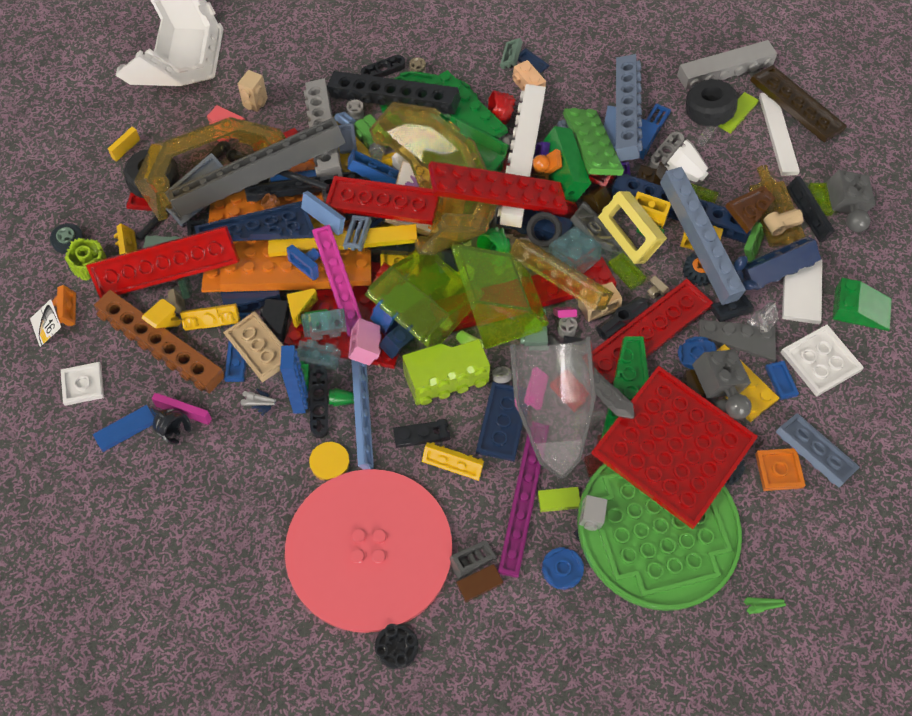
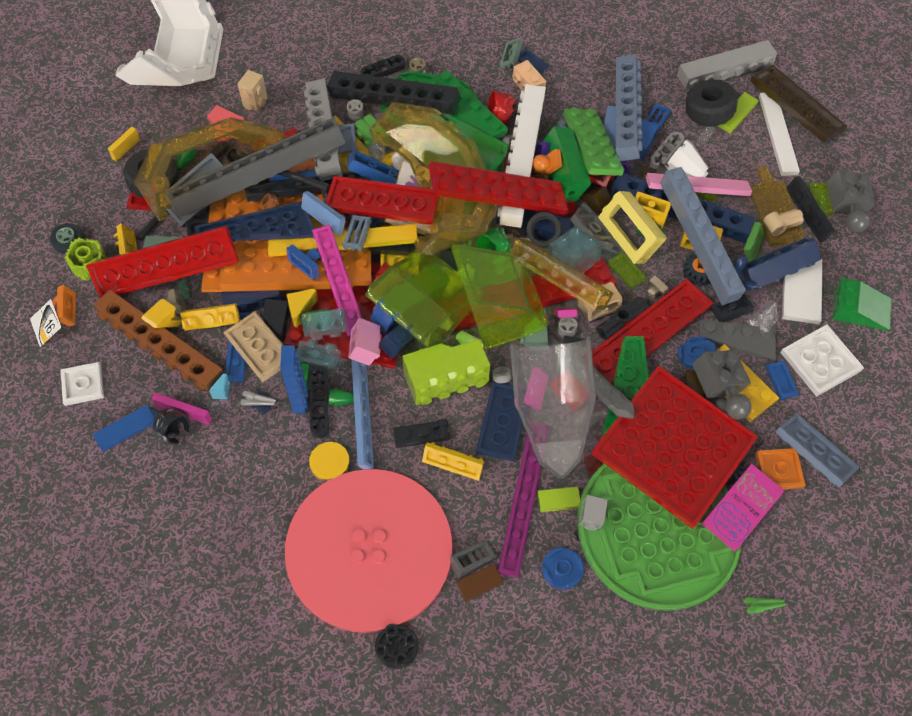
(184, 158): none -> green cone
(221, 388): none -> medium azure slope
(344, 118): light blue tile -> none
(707, 185): none -> bright pink tile
(742, 507): none -> dark pink tile
(750, 207): reddish brown wing -> none

